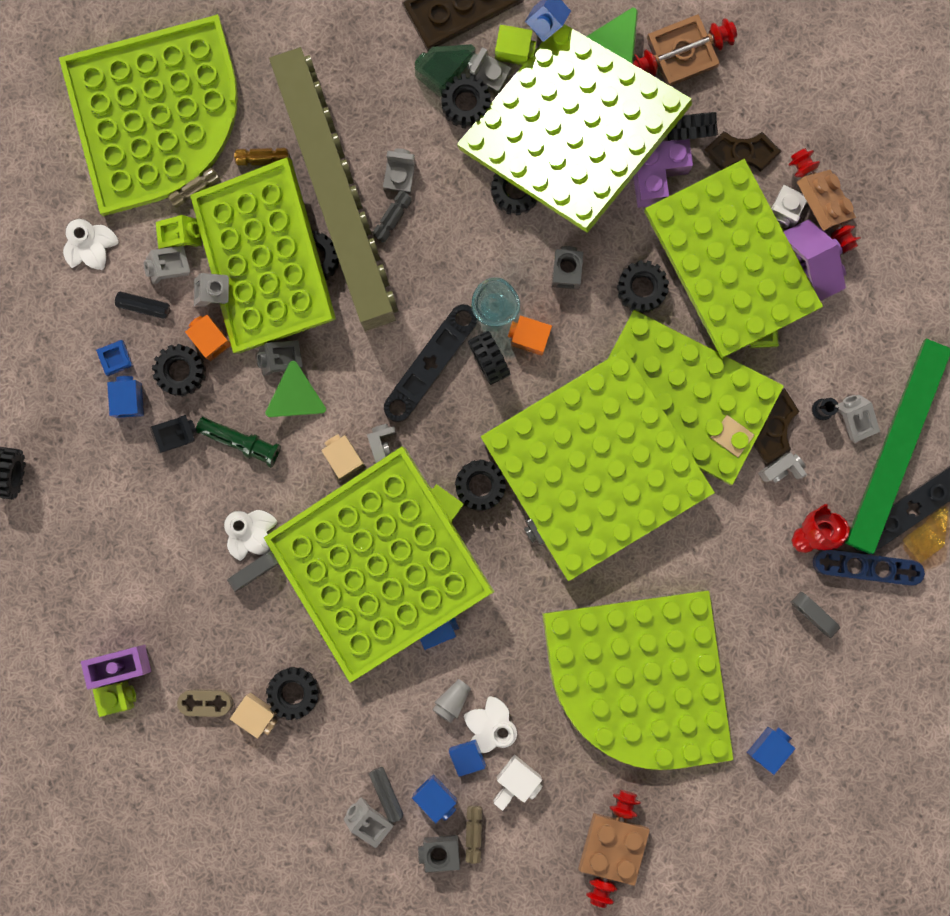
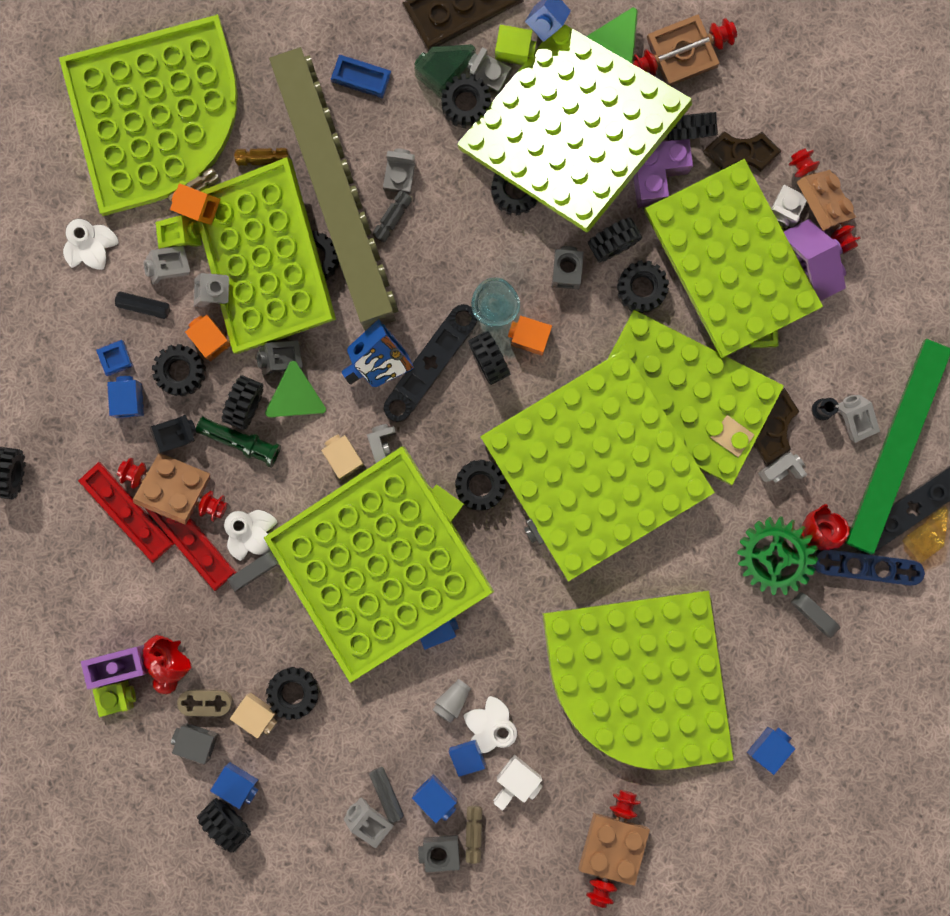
(125, 513): none -> red tile
(165, 663): none -> red piece
(172, 488): none -> medium nougat plate
(194, 204): none -> orange brick
(194, 743): none -> dark grey brick
(197, 549): none -> red tile
(223, 825): none -> black tyre
(235, 786): none -> blue brick
(242, 402): none -> black tyre
(361, 76): none -> blue tile
(376, 357): none -> torso
(614, 239): none -> black tyre
(789, 556): none -> green gear

